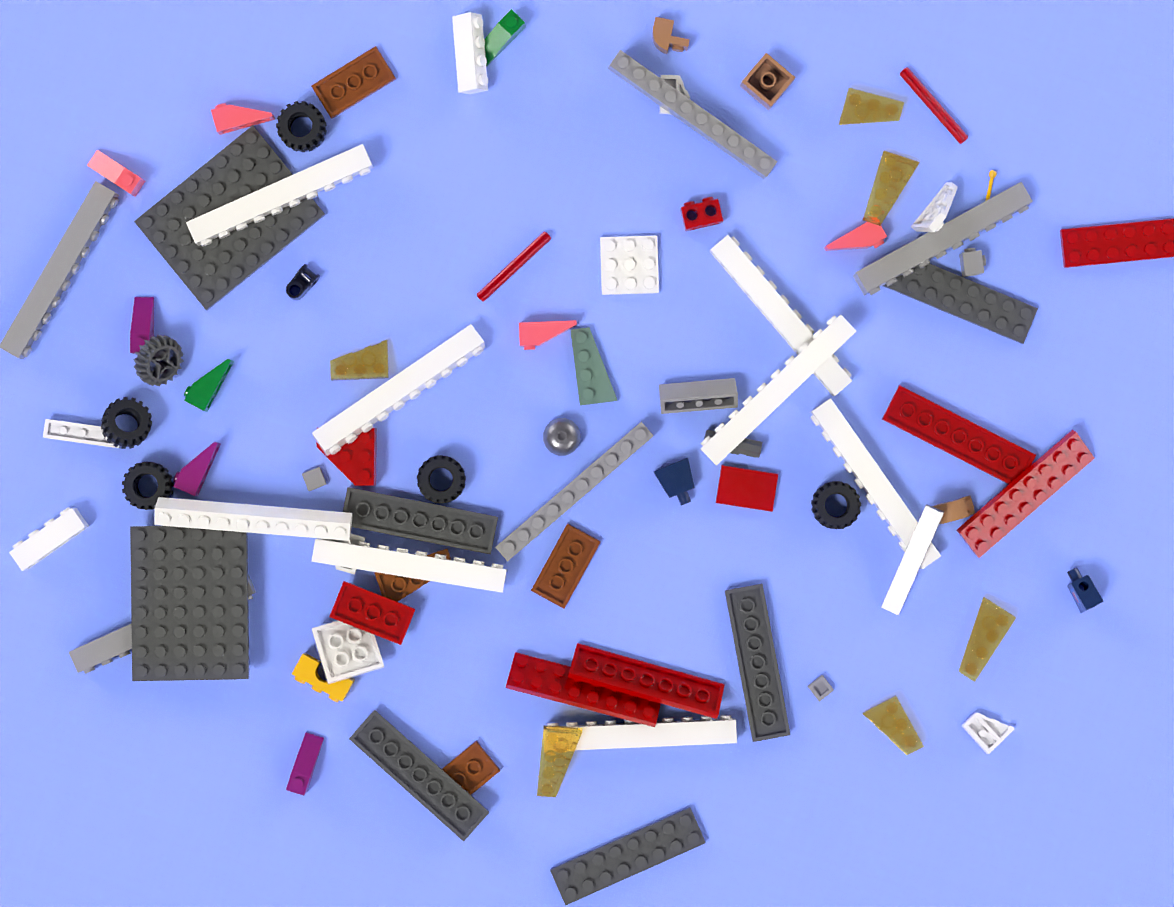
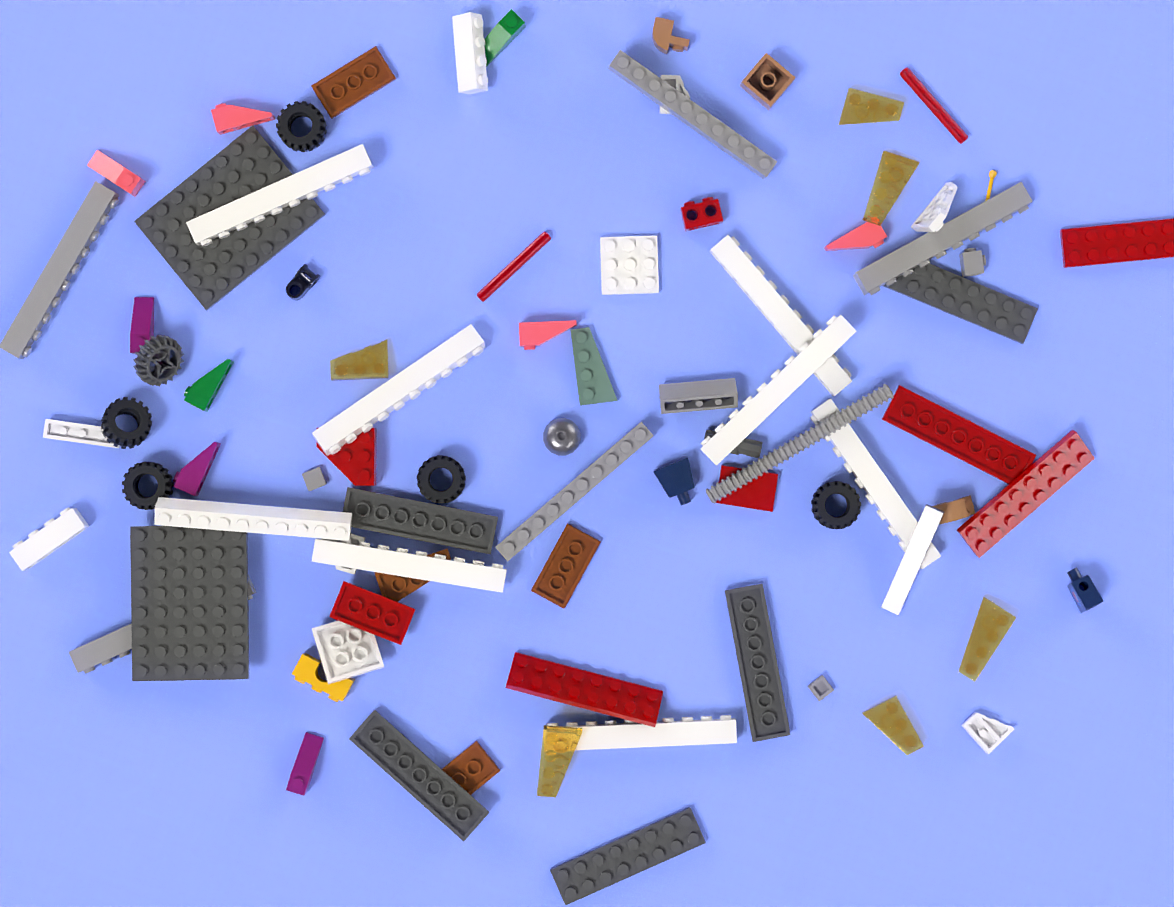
(646, 681): red plate -> none
(799, 443): none -> light grey piece

